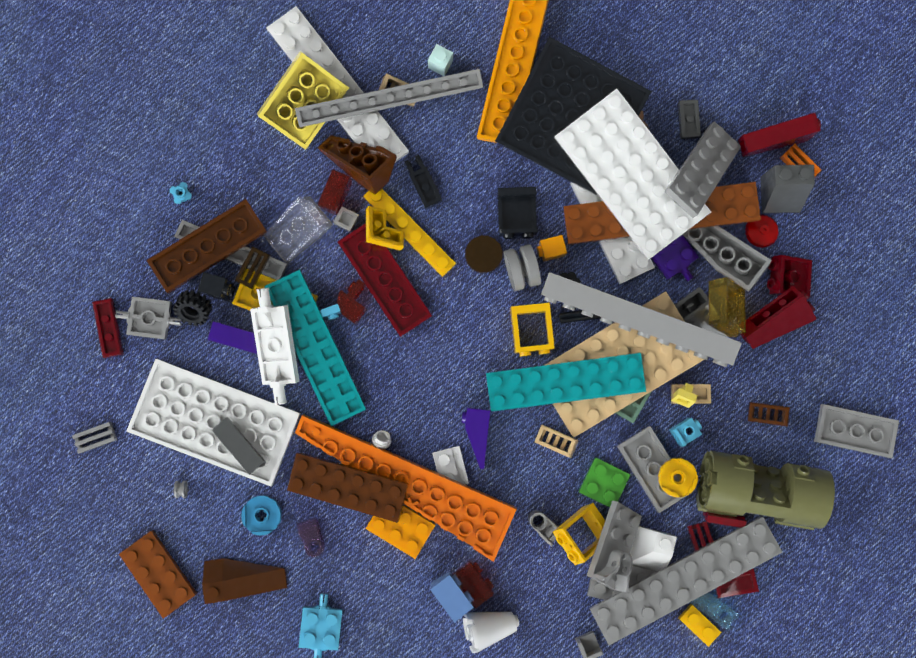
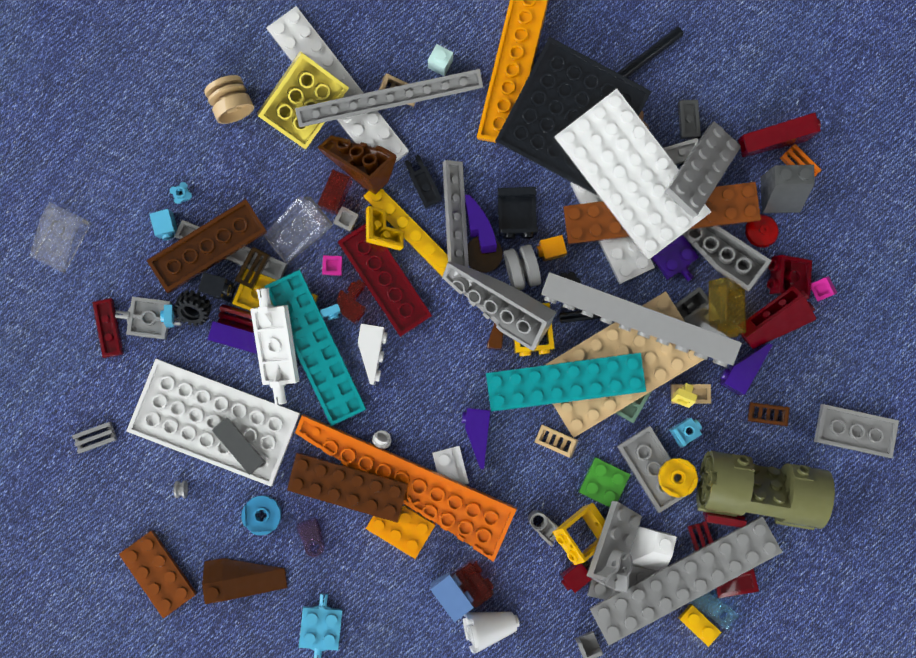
(58, 237): none -> clear slope
(164, 224): none -> medium azure brick
(167, 316): none -> medium azure plate
(229, 99): none -> tan wheel
(235, 319): none -> dark red tile
(332, 265): none -> dark pink plate
(370, 346): none -> white slope
(455, 212): none -> light grey plate
(480, 226): none -> dark purple slope
(496, 339): none -> reddish brown slope
(506, 306): none -> light grey wedge
(575, 577): none -> dark red brick
(652, 52): none -> black axle
(680, 151): none -> white plate
(742, 373): none -> dark purple slope
(823, 288): none -> dark pink plate

